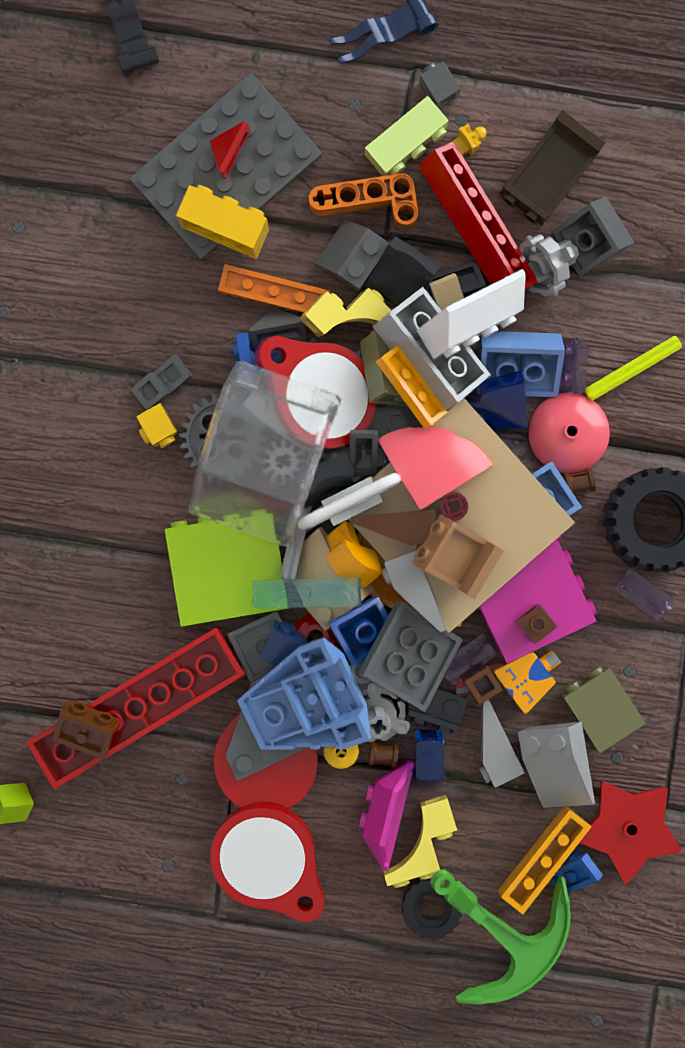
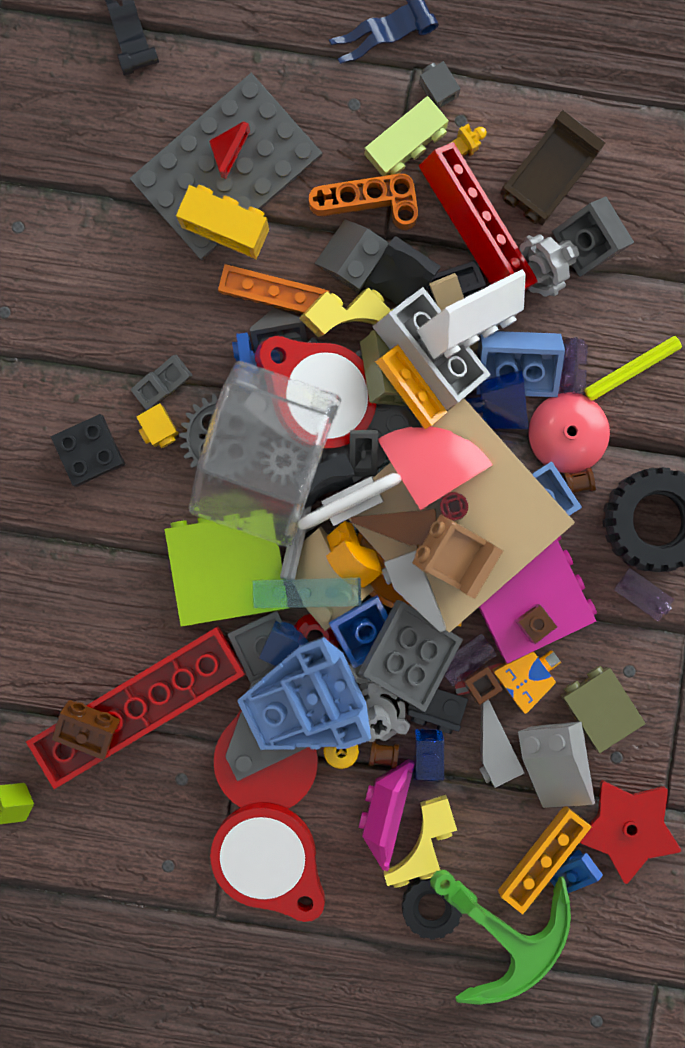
(87, 450): none -> black brick

